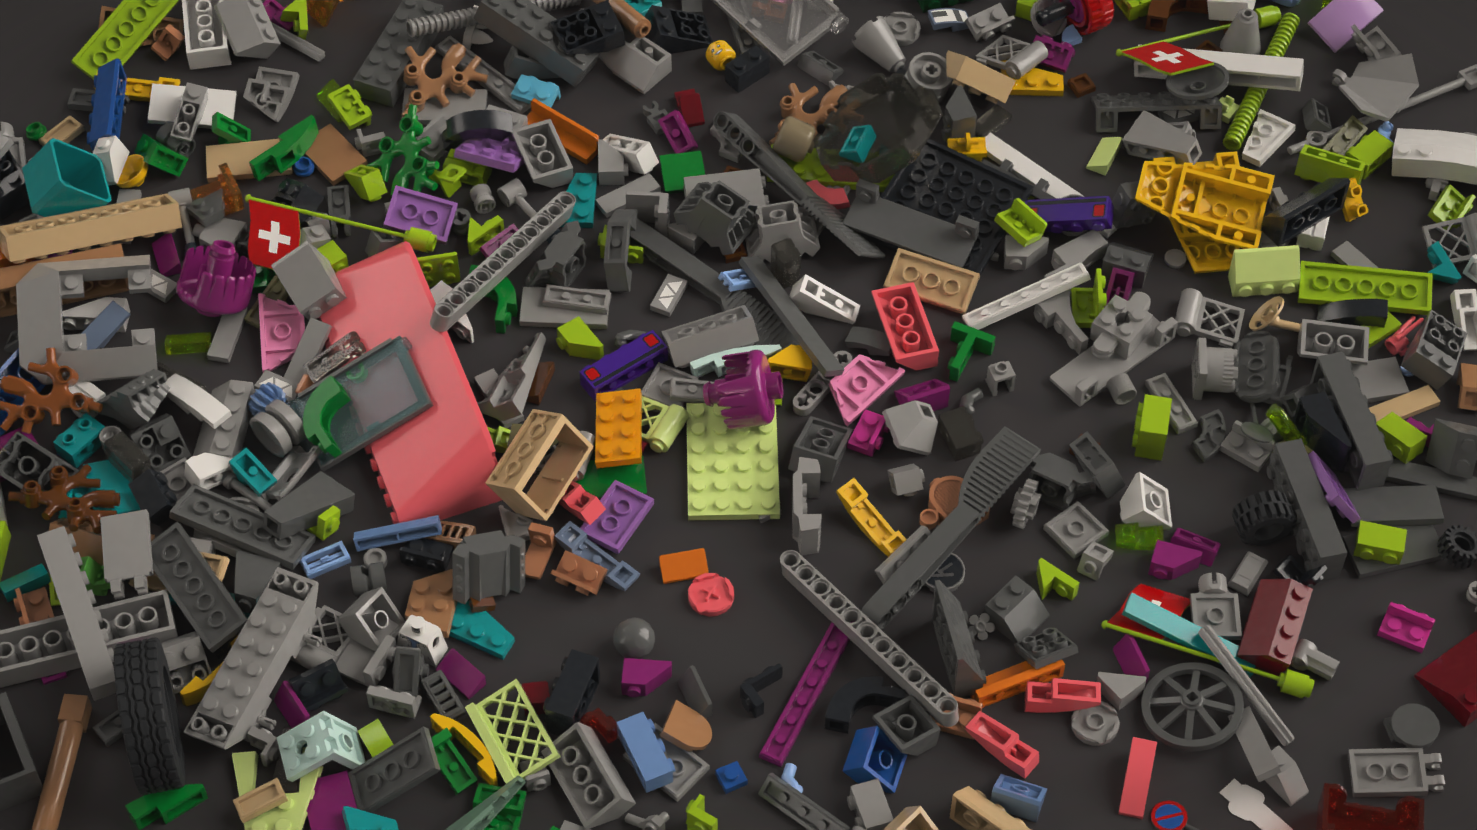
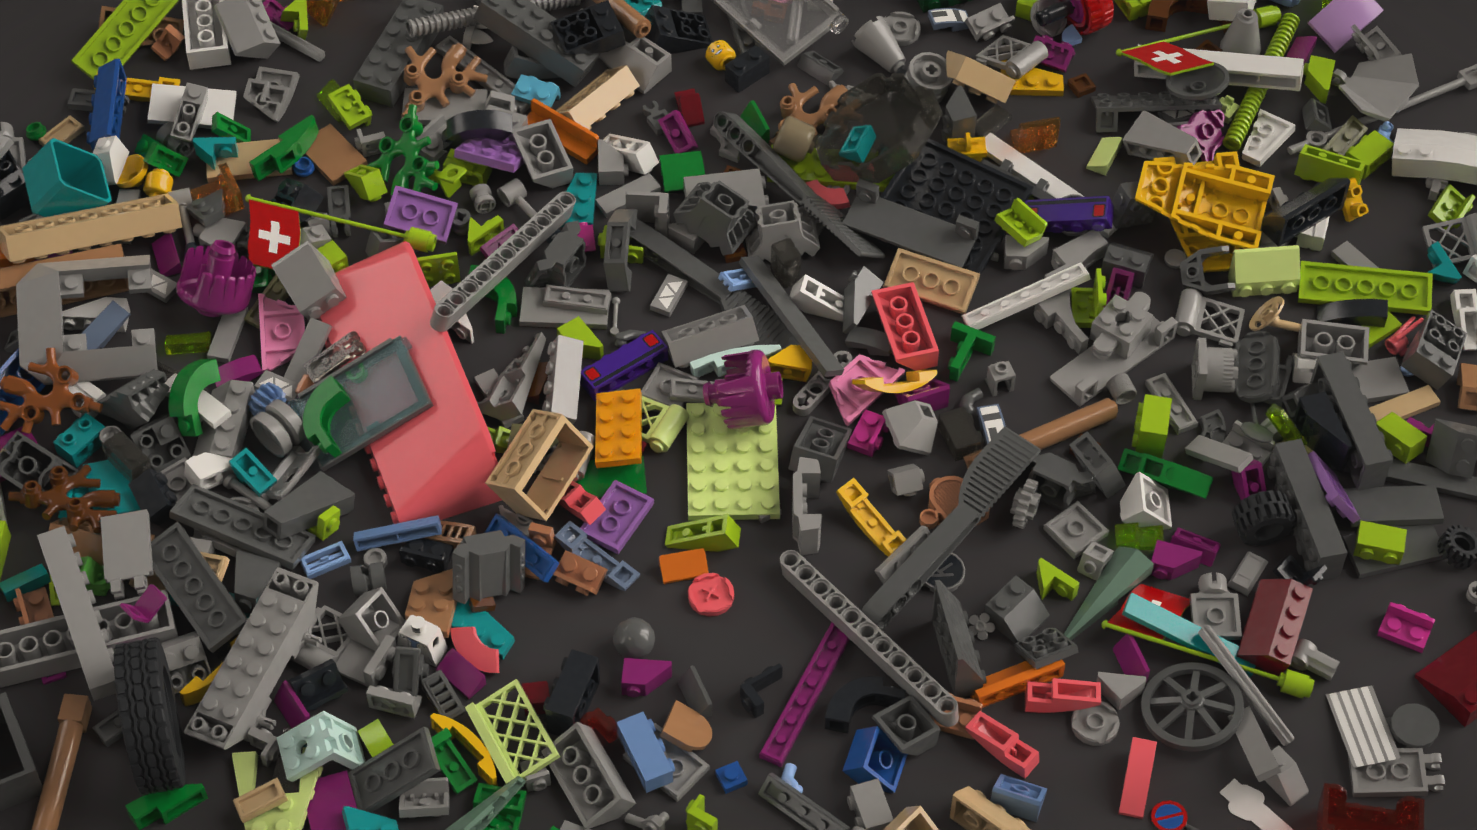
(146, 606): none -> magenta bracket
(157, 182): none -> yellow head
(186, 392): none -> green arch
(214, 147): none -> teal slope
(240, 369): none -> magenta slope
(426, 799): none -> light grey bracket
(473, 650): none -> coral tile
(501, 100): none -> light grey bracket
(536, 558): none -> blue tile
(563, 377): none -> brick
(588, 235): none -> dark pink bracket
(600, 96): none -> tan slope
(614, 330): none -> light grey hinge
(711, 533): none -> lime slope
(756, 121): none -> green slope
(858, 296): none -> slope
(914, 380): none -> yellow slope
(990, 421): none -> slope
(1036, 135): none -> clear orange bracket
(1066, 426): none -> medium nougat brick
(1121, 574): none -> sand green wedge
(1166, 473): none -> green slope
(1194, 264): none -> dark grey piece
(1207, 130): none -> magenta tile
(1219, 453): none -> light grey tile
(1249, 480): none -> magenta slope
(1302, 47): none -> magenta slope
(1302, 368): none -> white slope
(1319, 76): none -> lime slope
(1363, 726): none -> sticker

